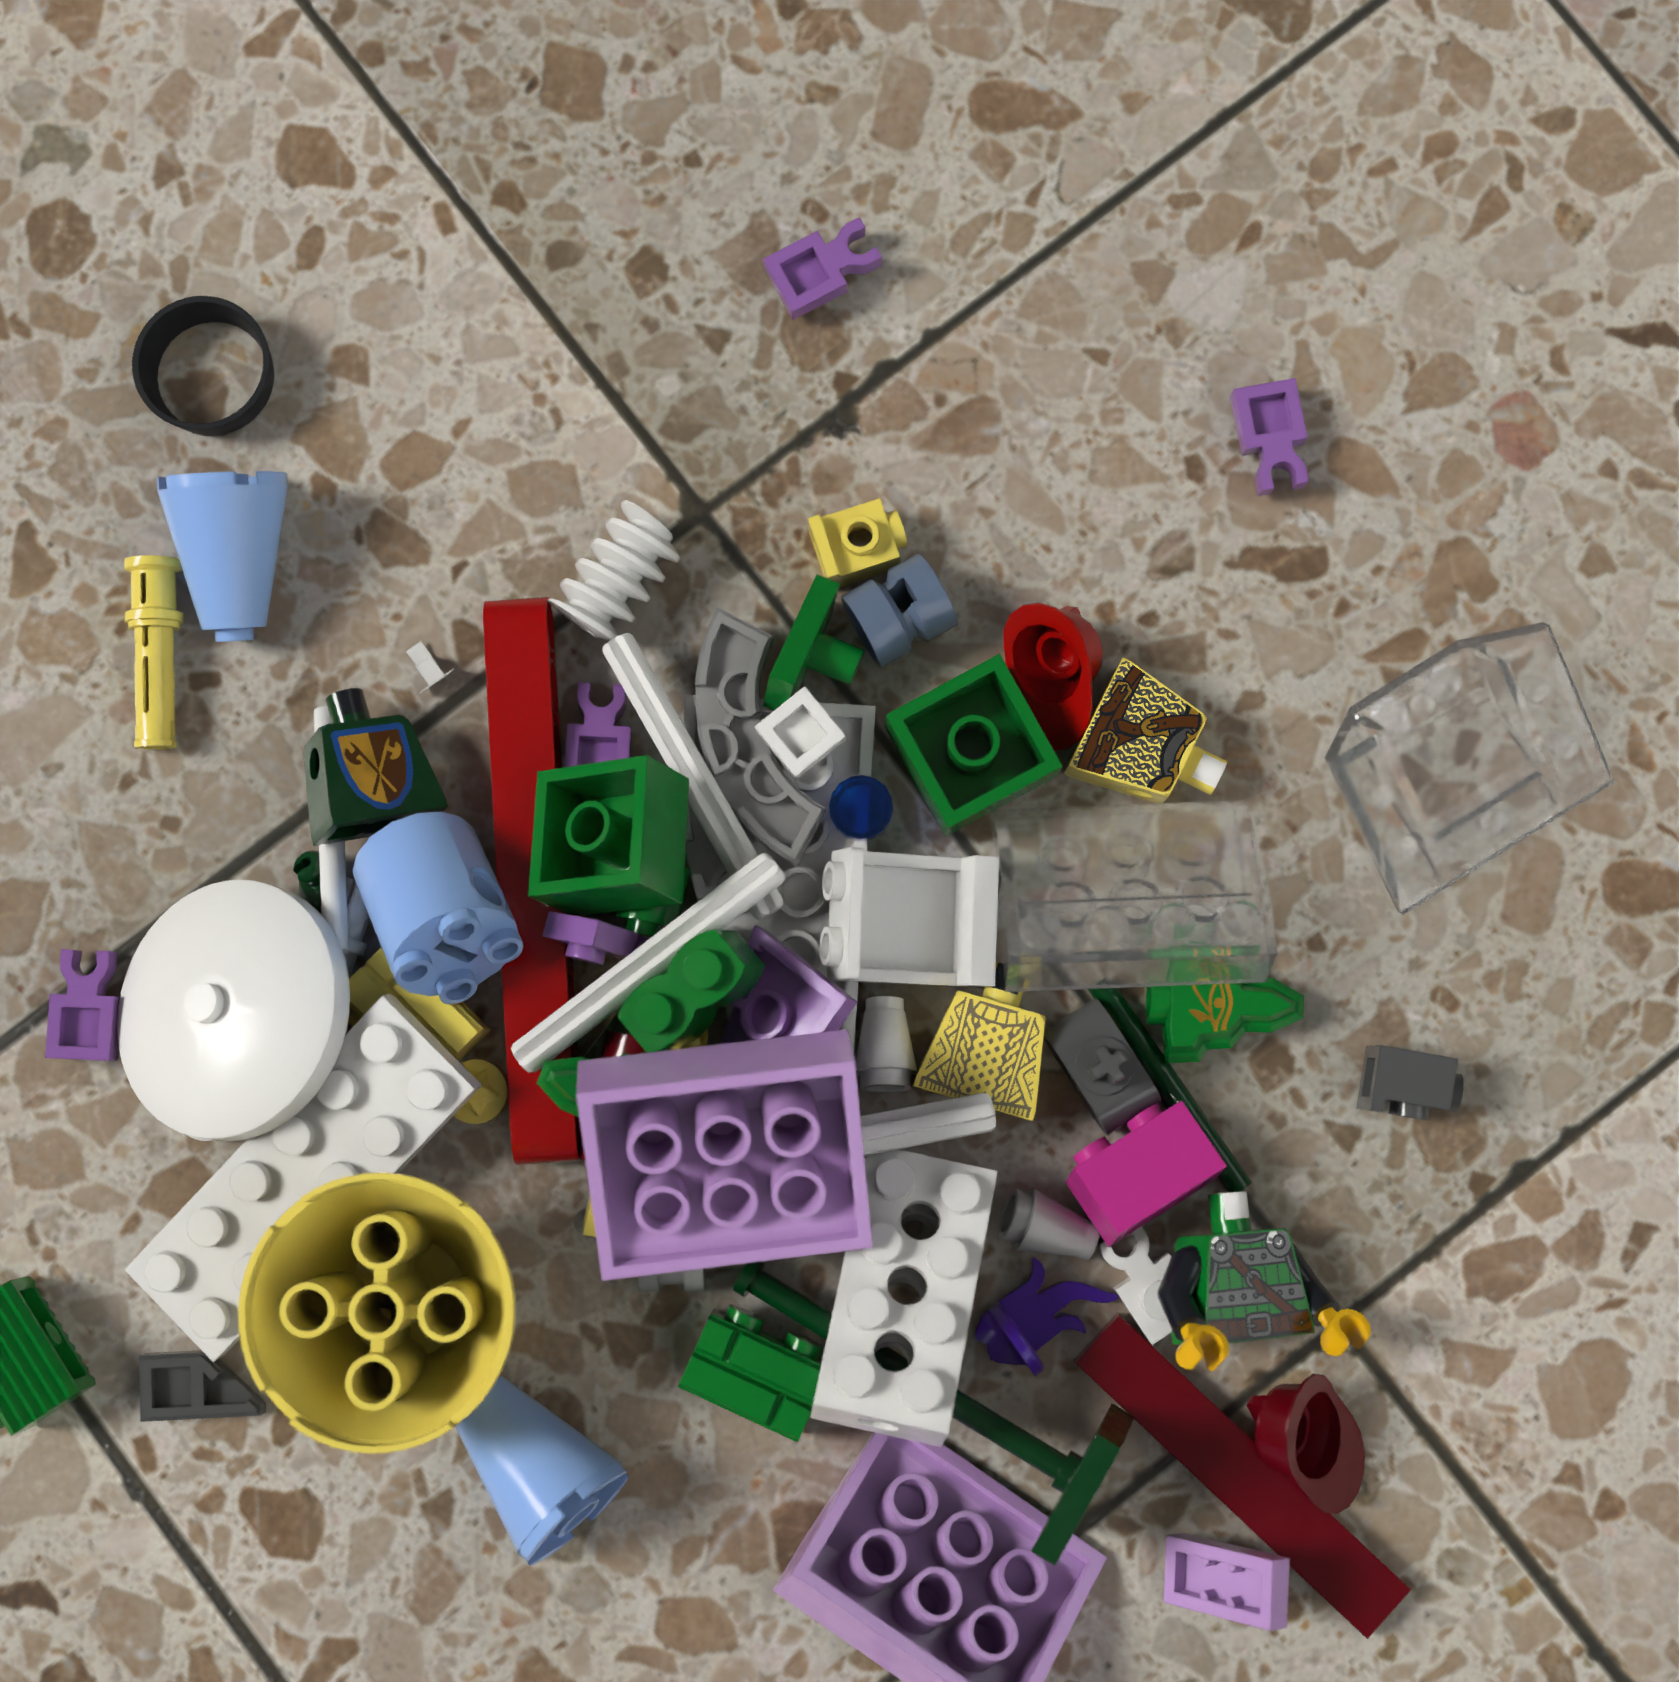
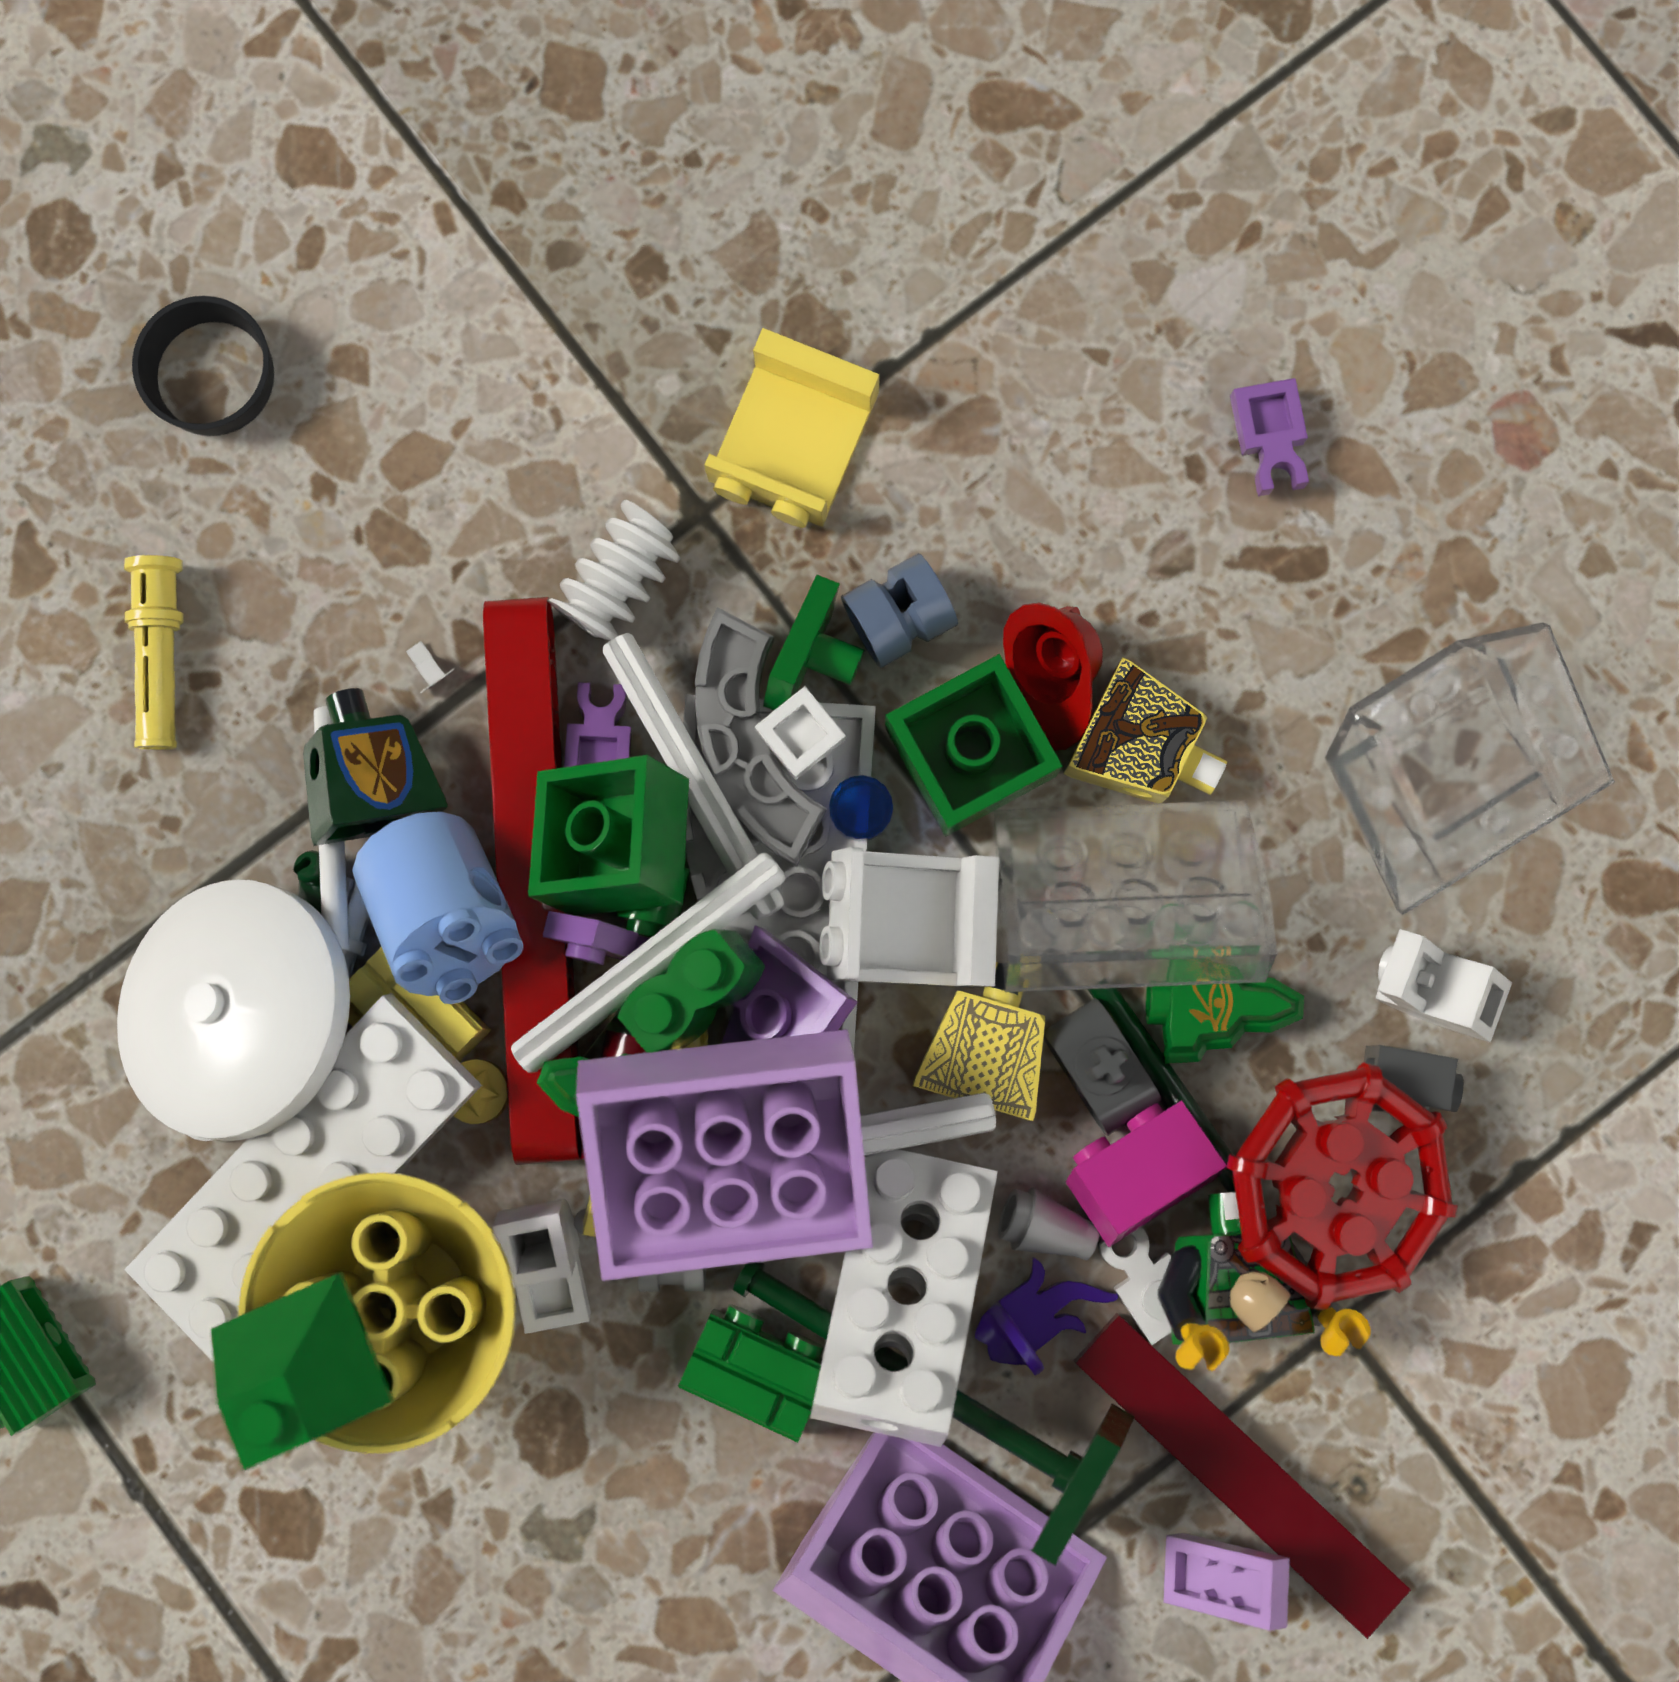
(84, 1019): medium lavender plate -> none
(192, 1387): dark grey tile -> none
(227, 544): light blue cone -> none
(295, 1371): none -> green slope
(537, 1470): light blue cone -> none
(544, 1264): none -> white brick
(793, 430): none -> light yellow panel
(813, 272): medium lavender plate -> none
(850, 563): light yellow brick -> none
(885, 1047): white cone -> none
(1257, 1299): none -> tan hinge
(1311, 1440): dark red piece -> none
(1378, 1192): none -> red plate
(1441, 987): none -> white brick

